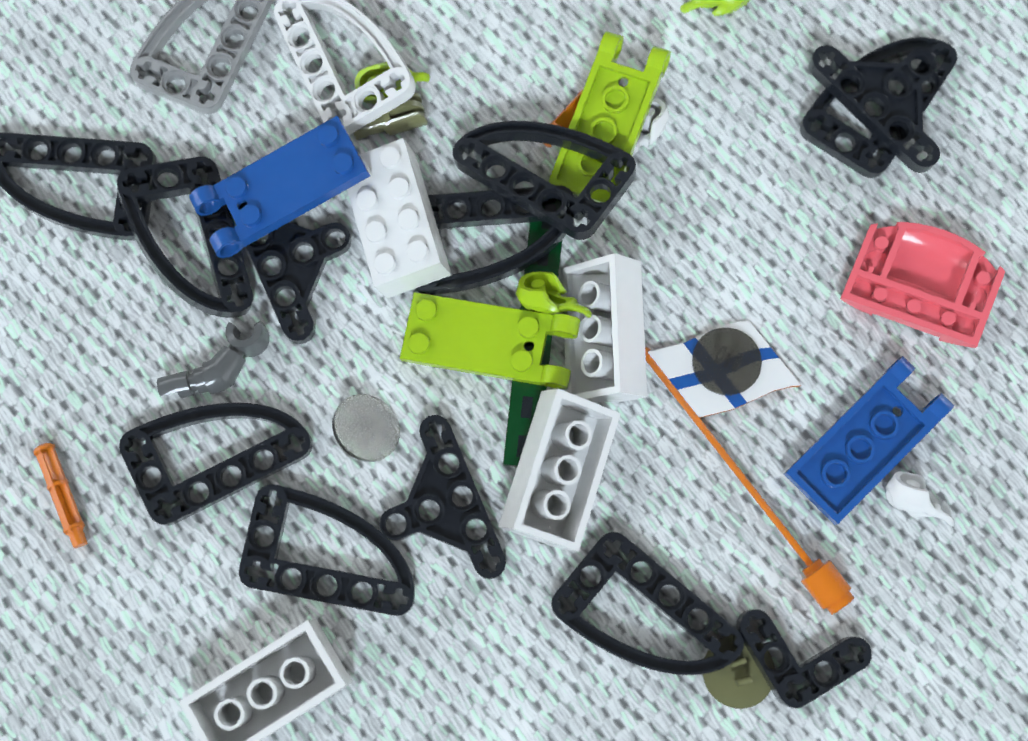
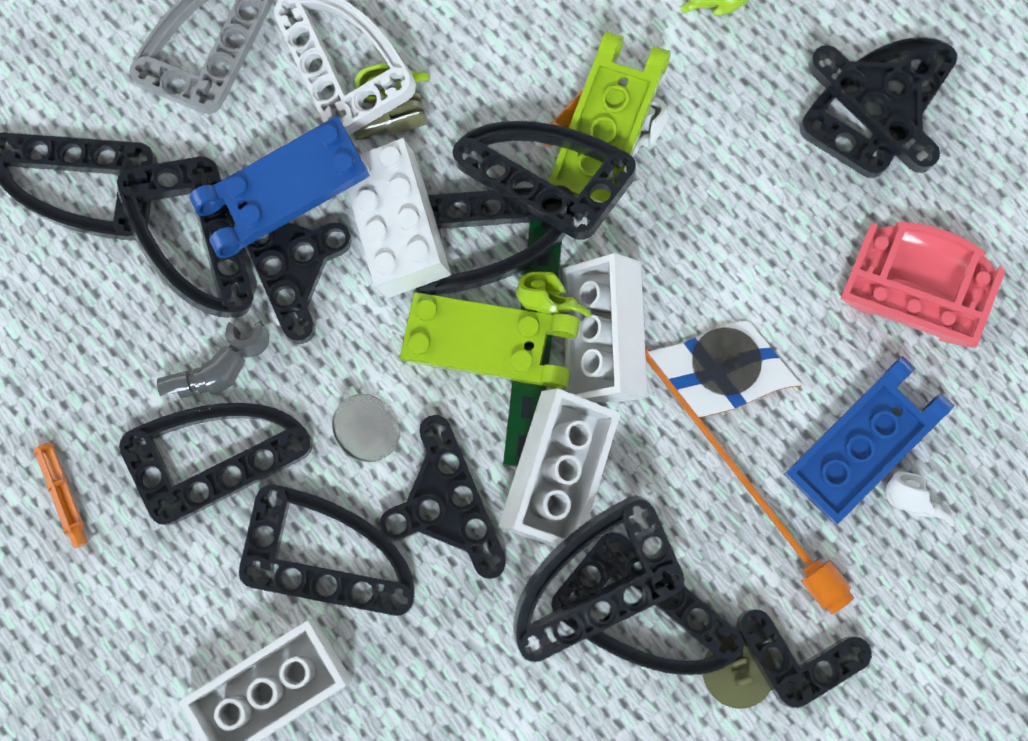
(612, 594): none -> black beam

